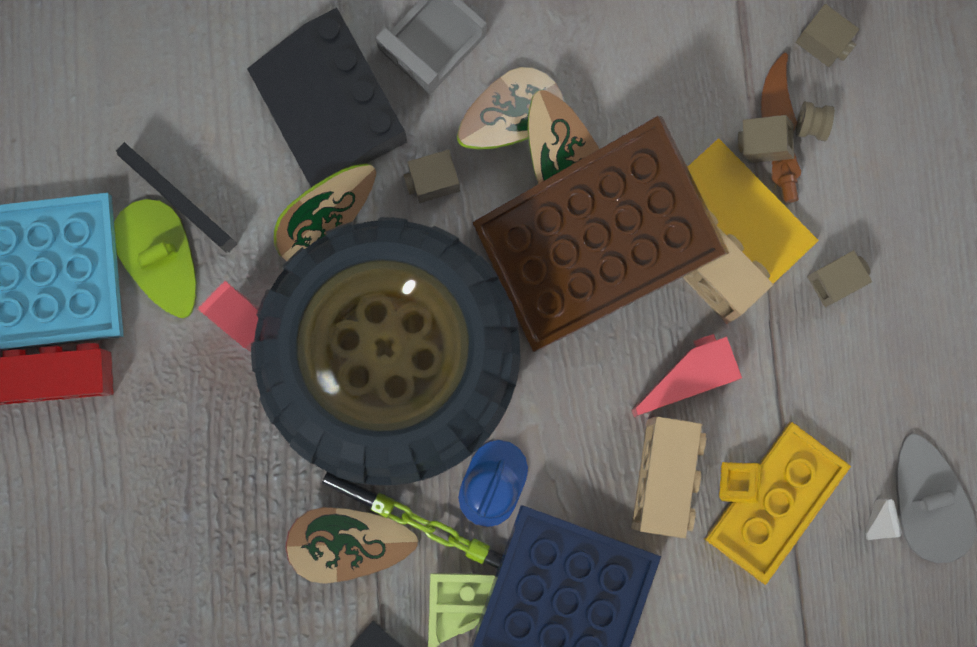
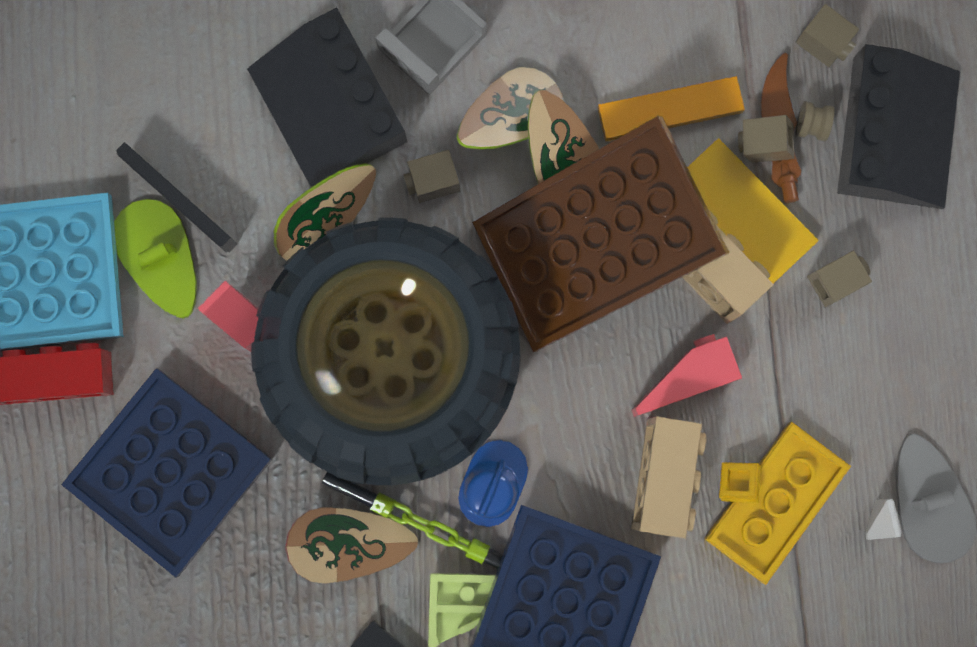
(166, 472): none -> dark blue plate
(676, 106): none -> light orange tile
(898, 128): none -> black slope

